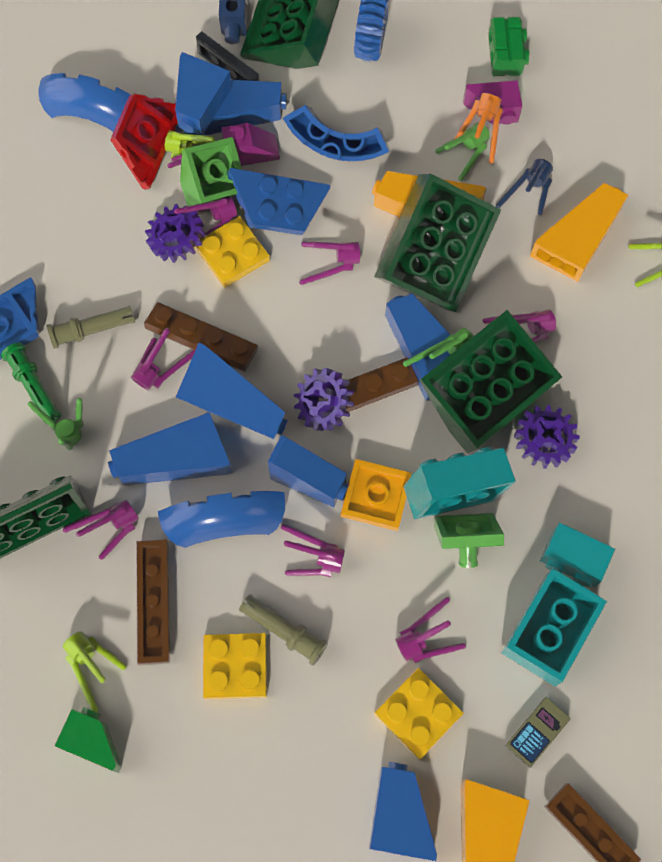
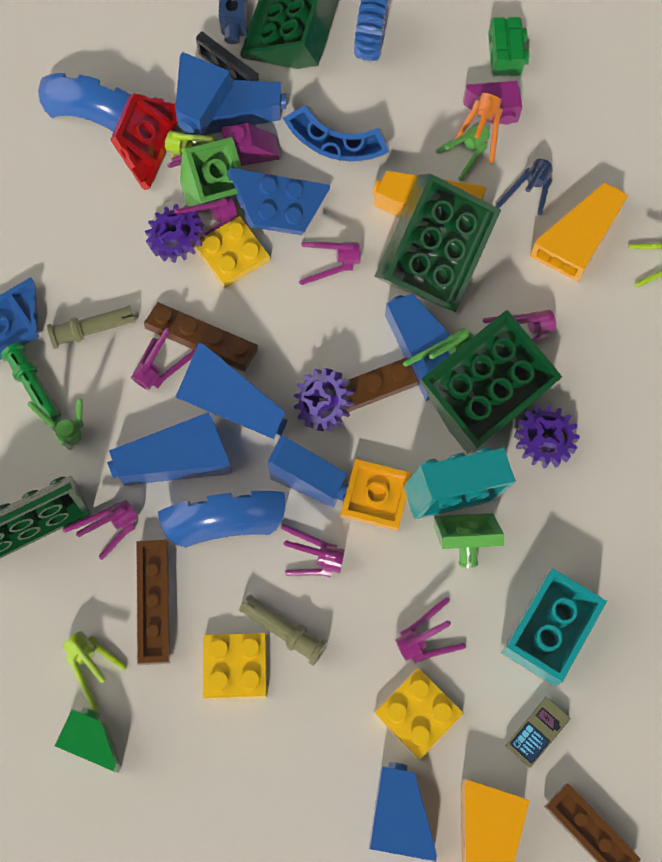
(577, 555): teal brick -> none

